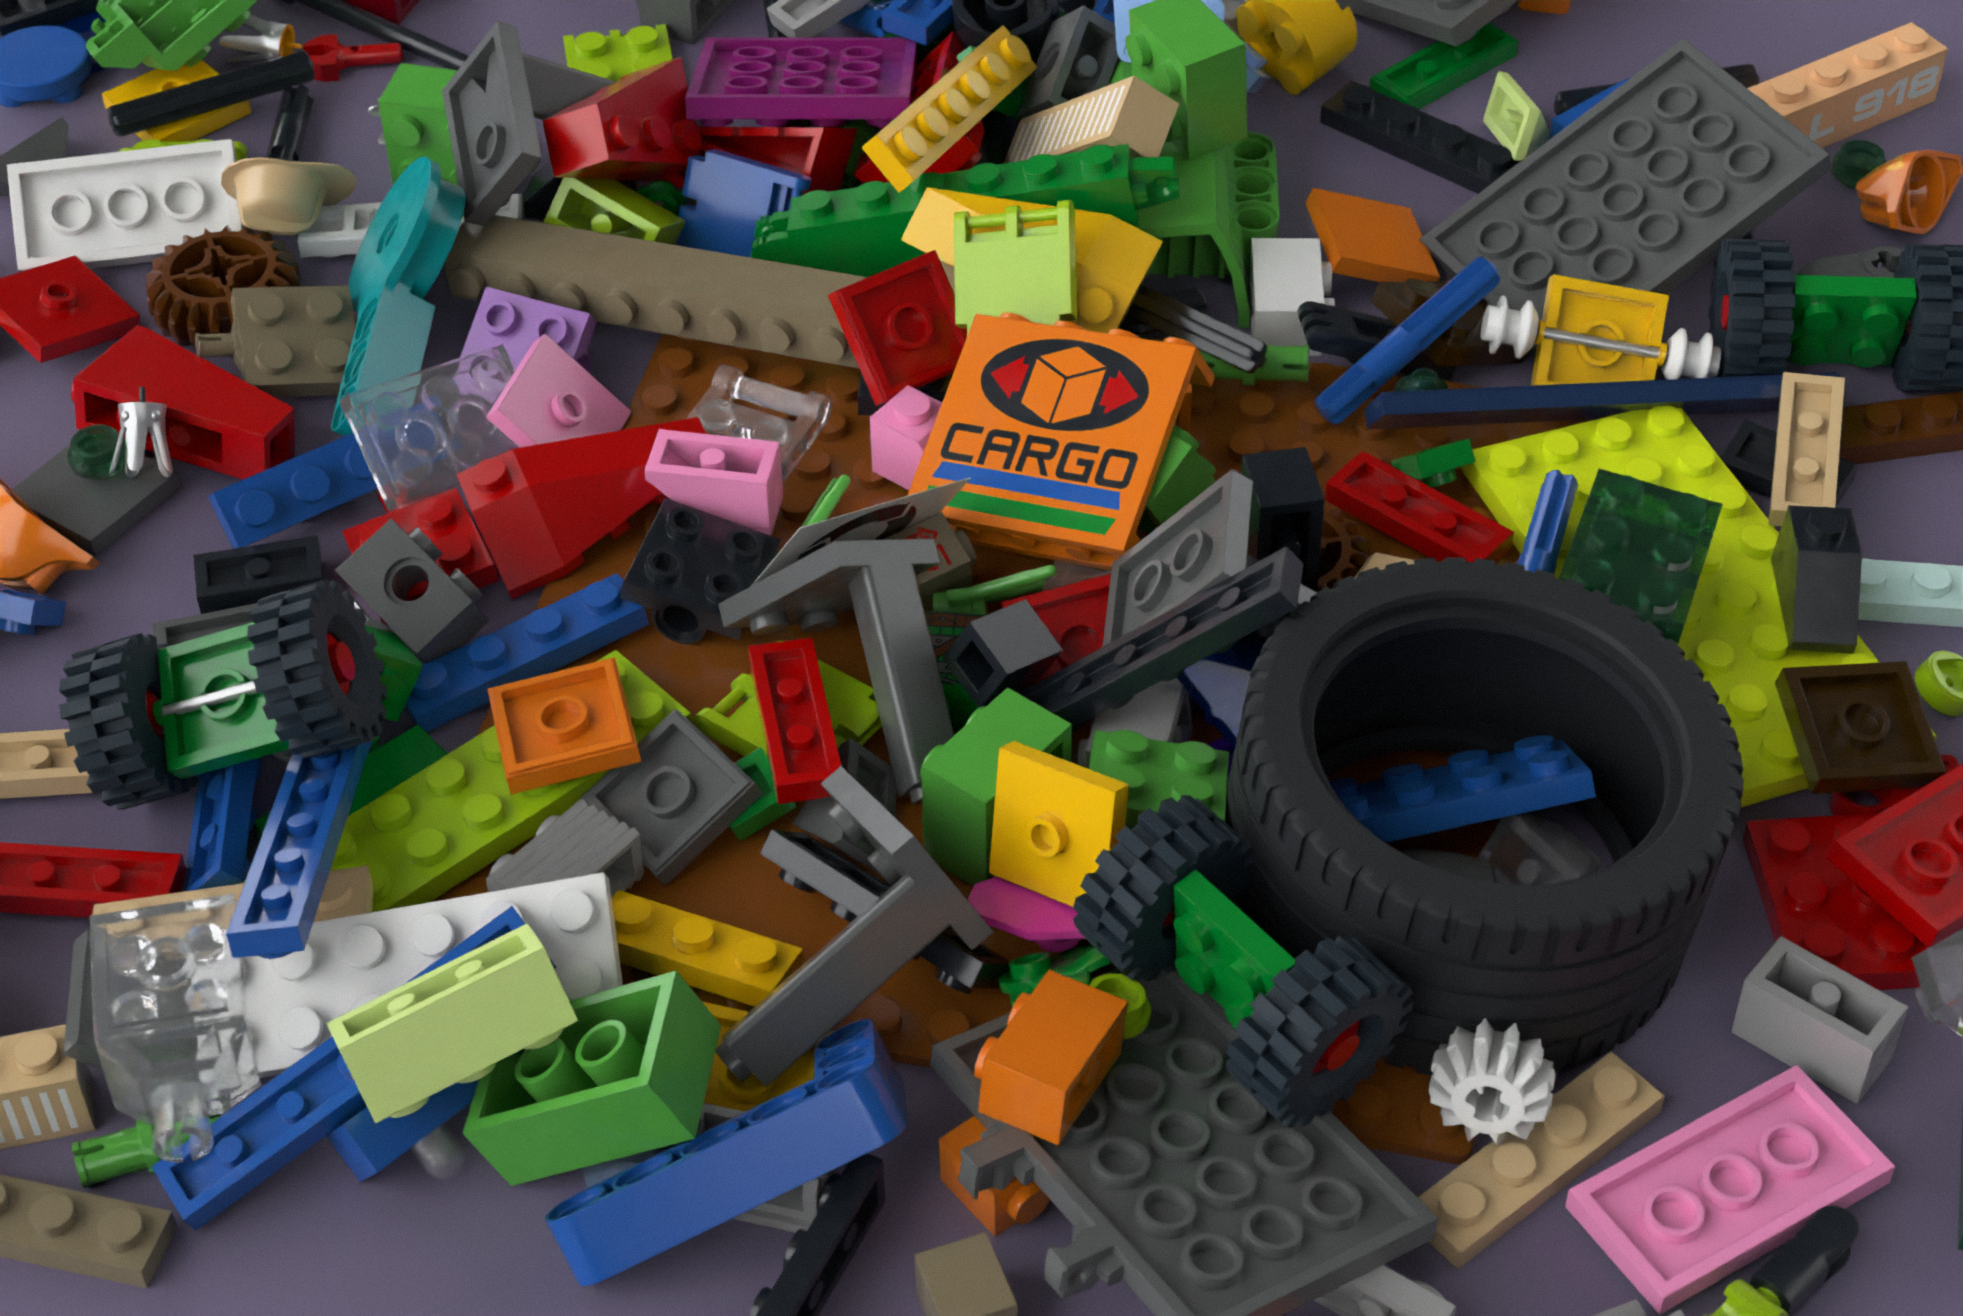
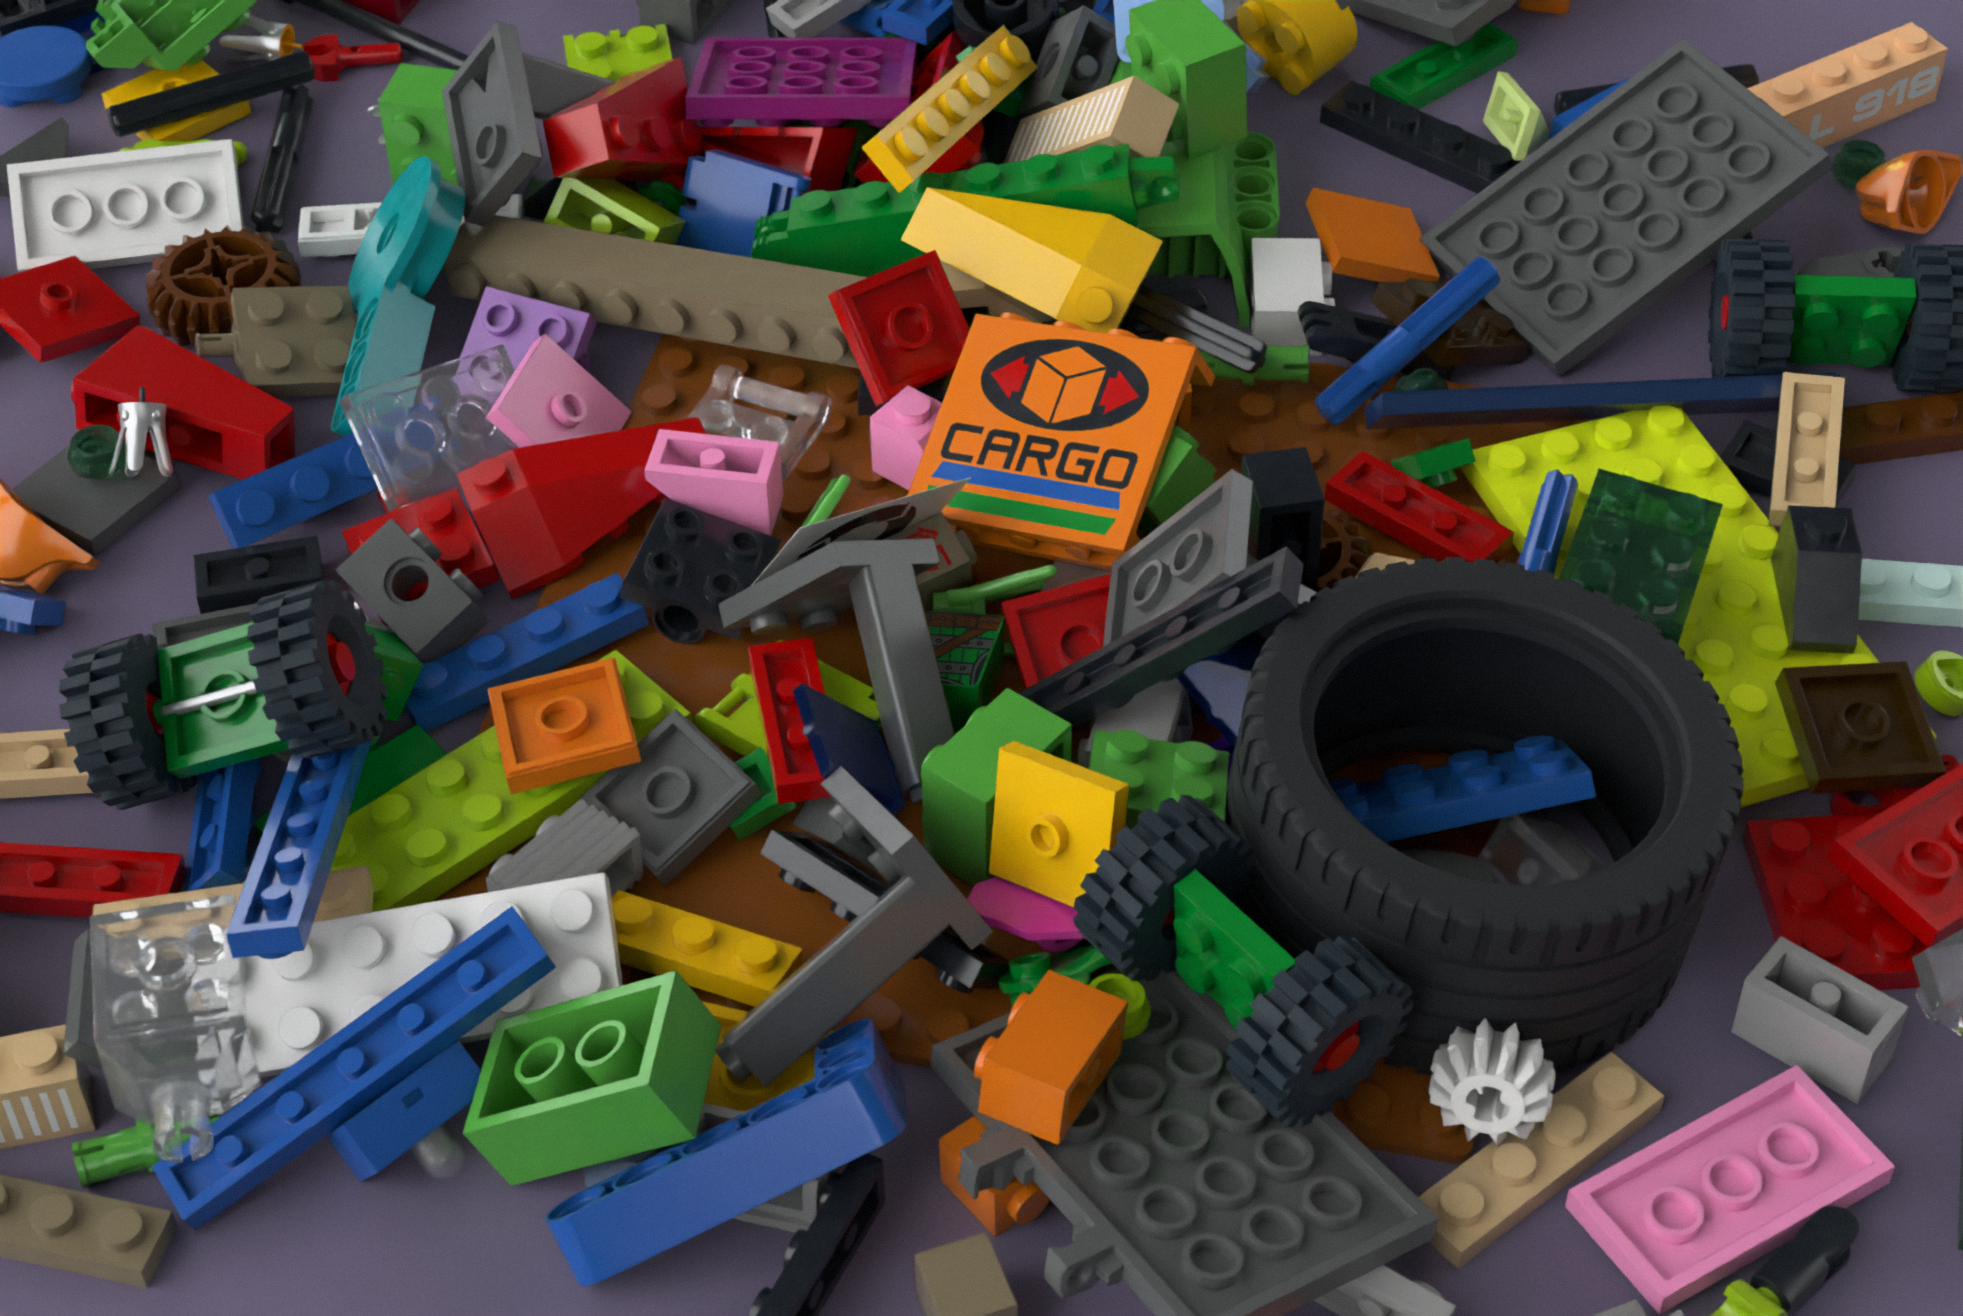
(284, 194): tan piece -> none
(453, 1023): yellowish green brick -> none
(851, 741): none -> clear blue piece
(1002, 652): black brick -> none
(1016, 268): lime plate -> none
(1598, 335): yellow plate -> none

